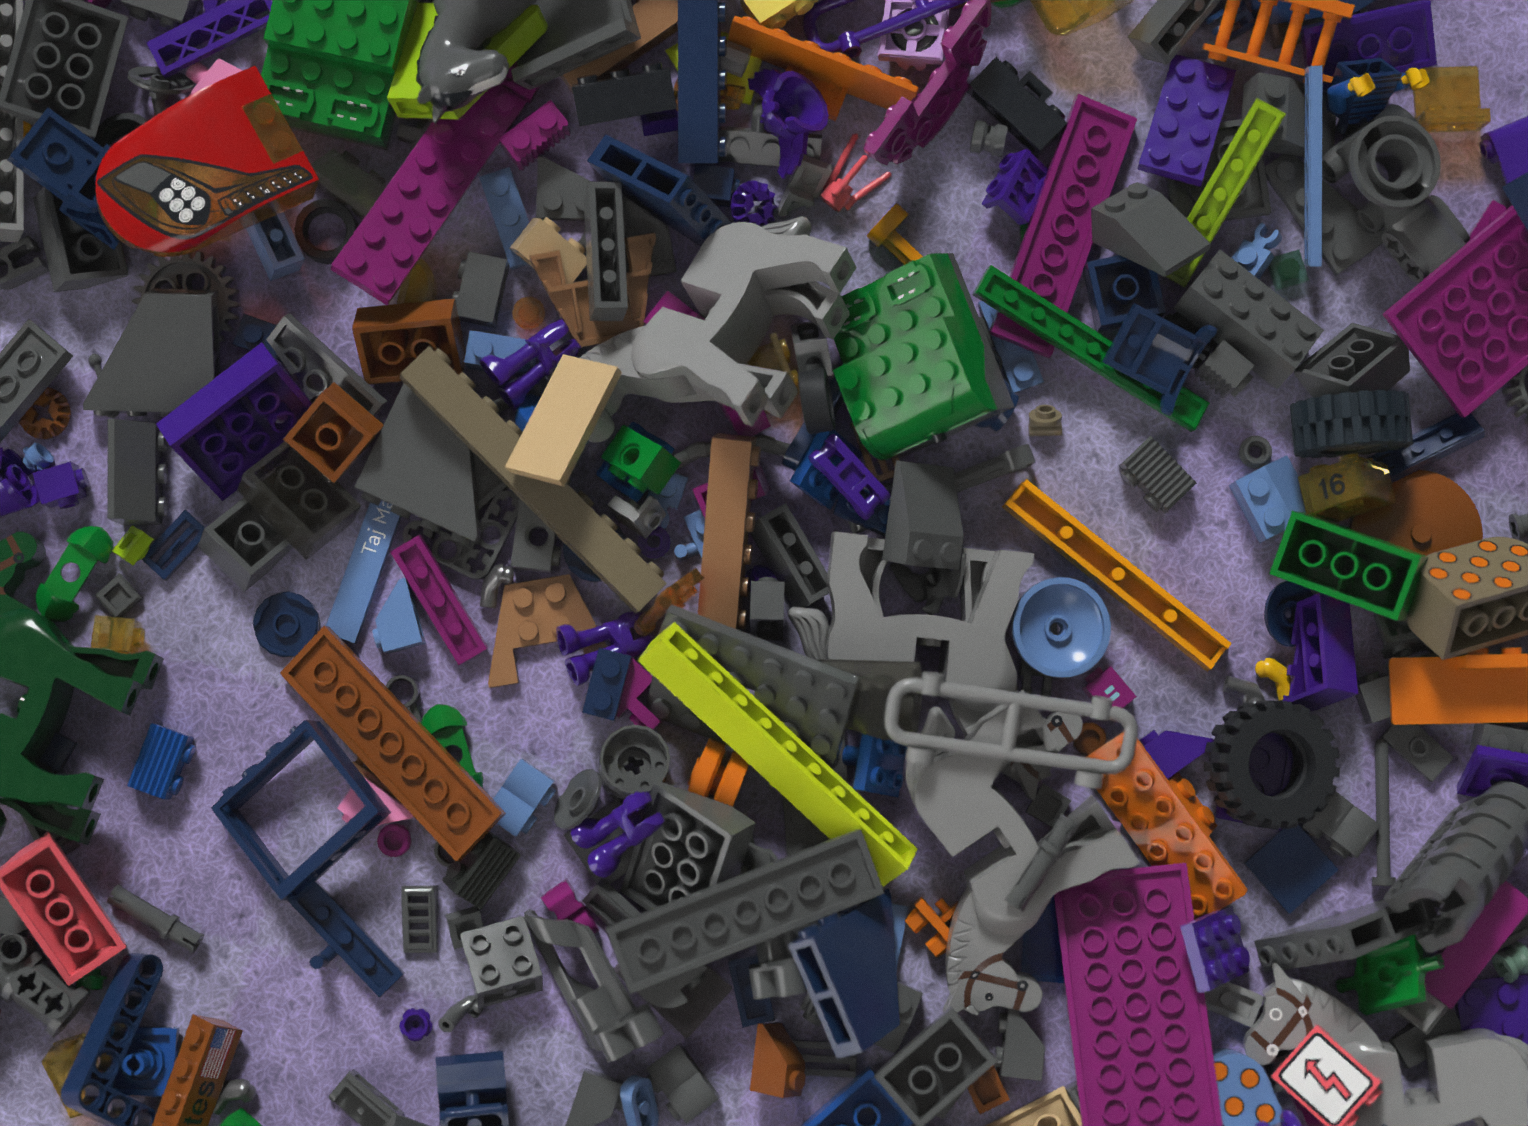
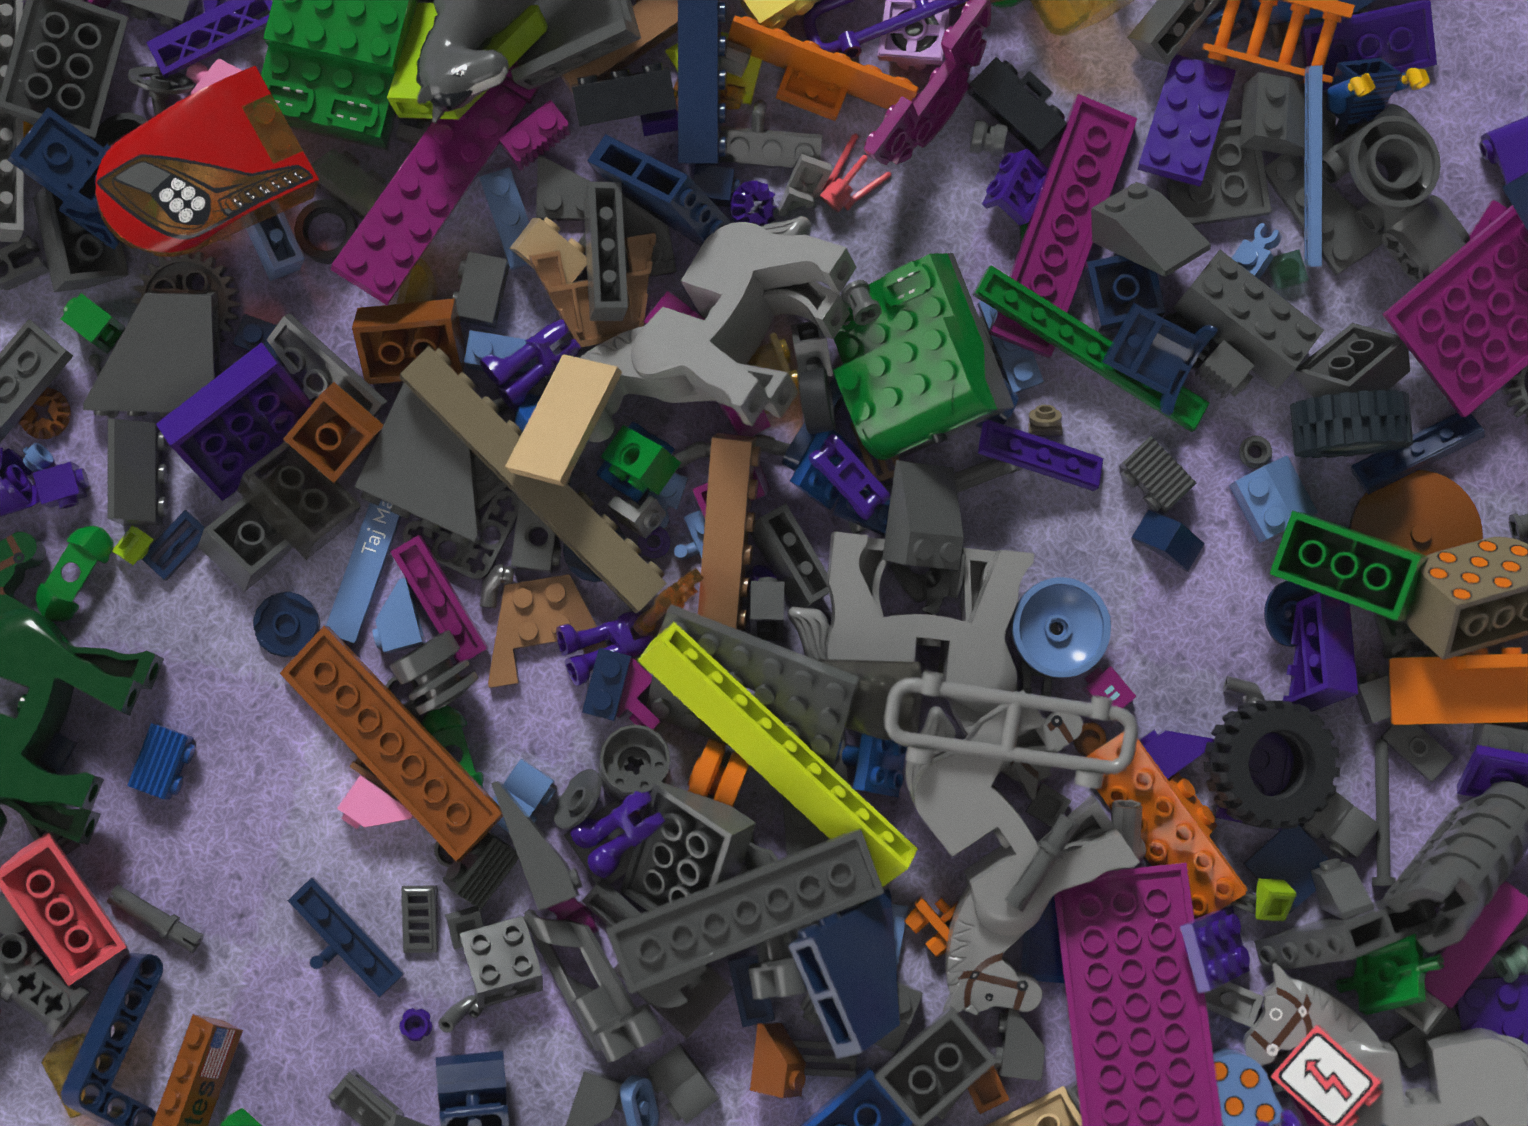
(92, 322): none -> green brick
(92, 980): green plate -> none
(118, 634): clear yellow brick -> none
(119, 596): dark grey tile -> none
(148, 1061): blue plate -> none
(234, 1090): flat silver arm -> none
(256, 776): dark blue window -> none
(394, 840): magenta tile -> none
(434, 672): none -> dark grey wheel
(528, 313): clear orange plate -> none
(543, 866): none -> dark grey slope
(789, 111): dark purple helmet -> none
(861, 302): none -> dark grey bush
(885, 233): light orange piece -> none
(1040, 455): none -> dark purple tile
(1116, 575): light orange tile -> none
(1127, 820): none -> light grey piece
(1168, 539): none -> dark blue slope
(1231, 177): lime tile -> none
(1246, 903): none -> dark grey bush
(1273, 899): none -> lime slope
(1276, 672): yellow arm -> none
(1340, 889): none -> dark grey slope
(1346, 488): clear yellow brick -> none
(1451, 101): clear yellow bracket -> none

